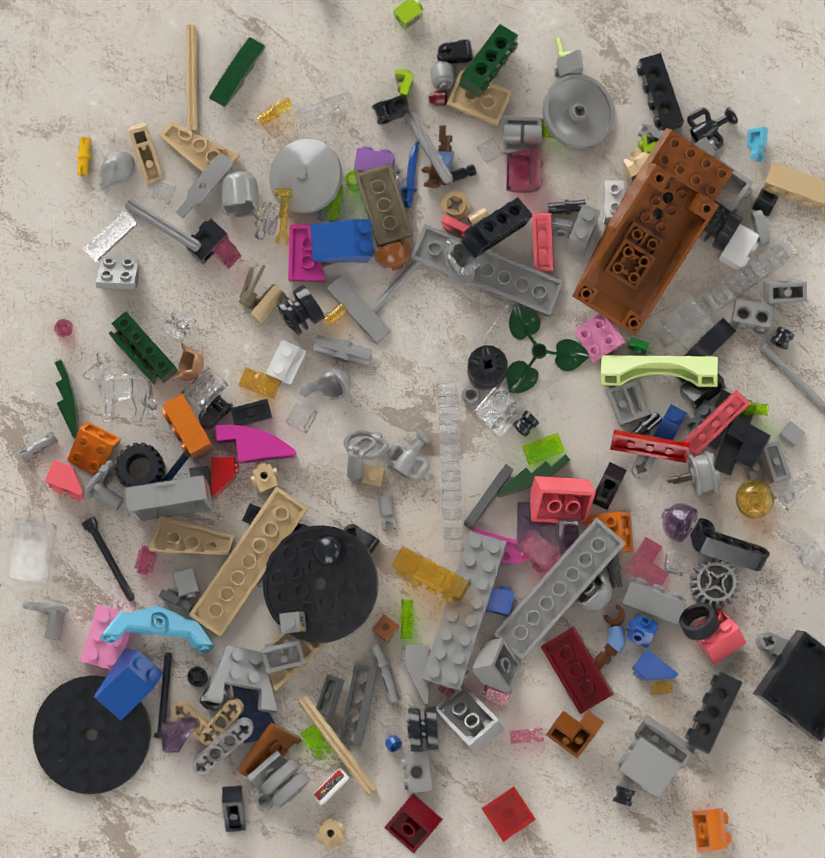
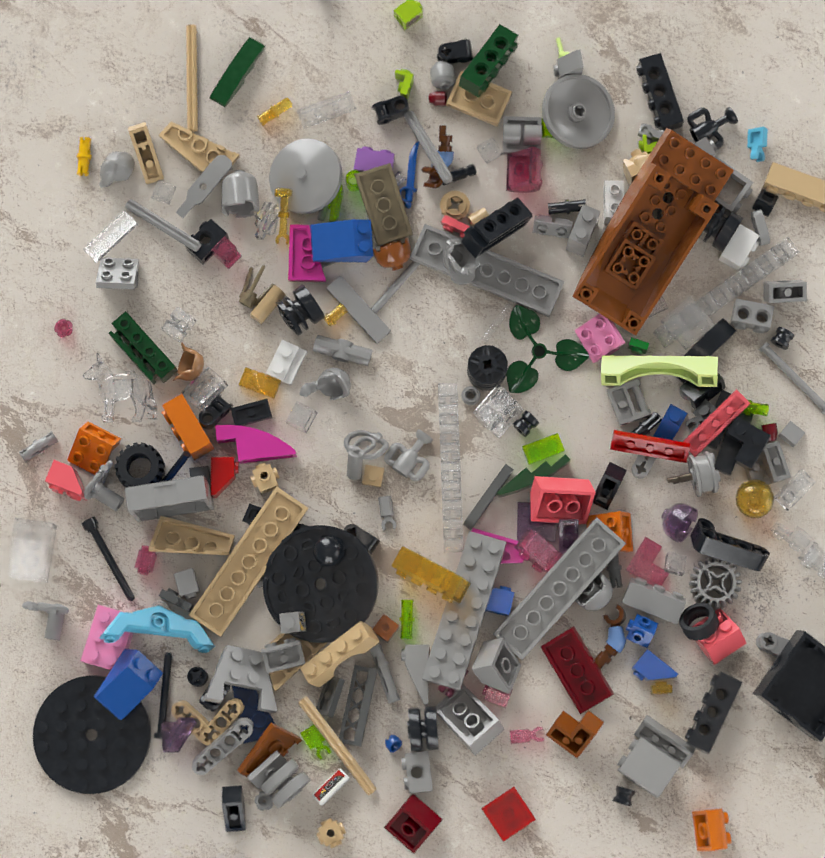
(68, 405): dark green slope -> none
(354, 641): none -> tan arch
(543, 242): coral plate -> none
(771, 429): none -> dark red hose

